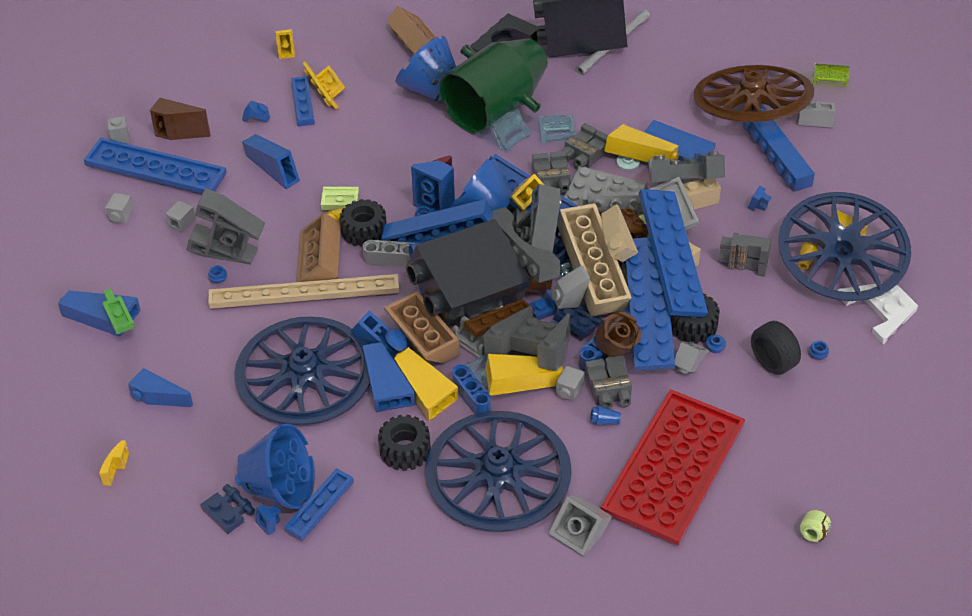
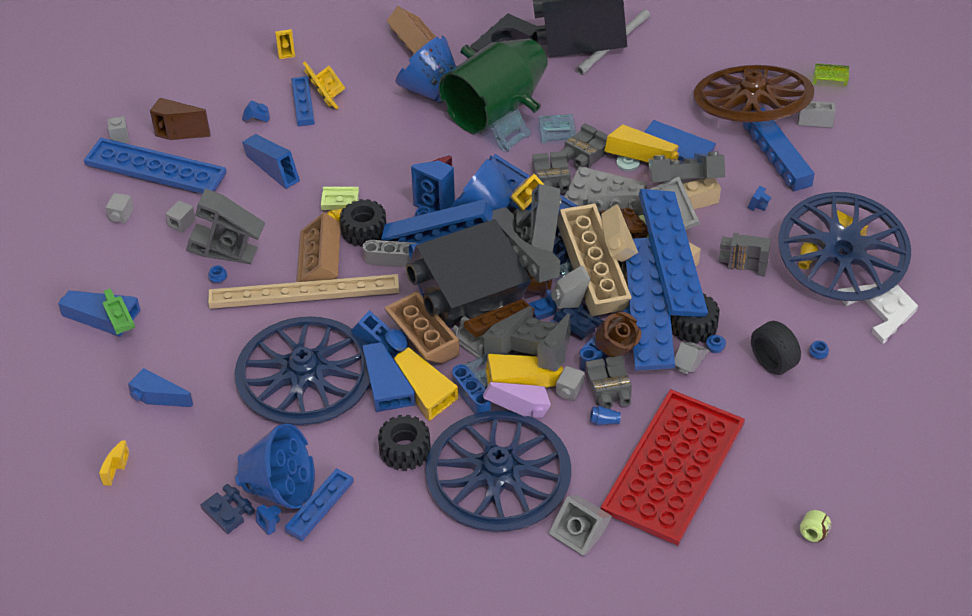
(519, 398): none -> lavender slope

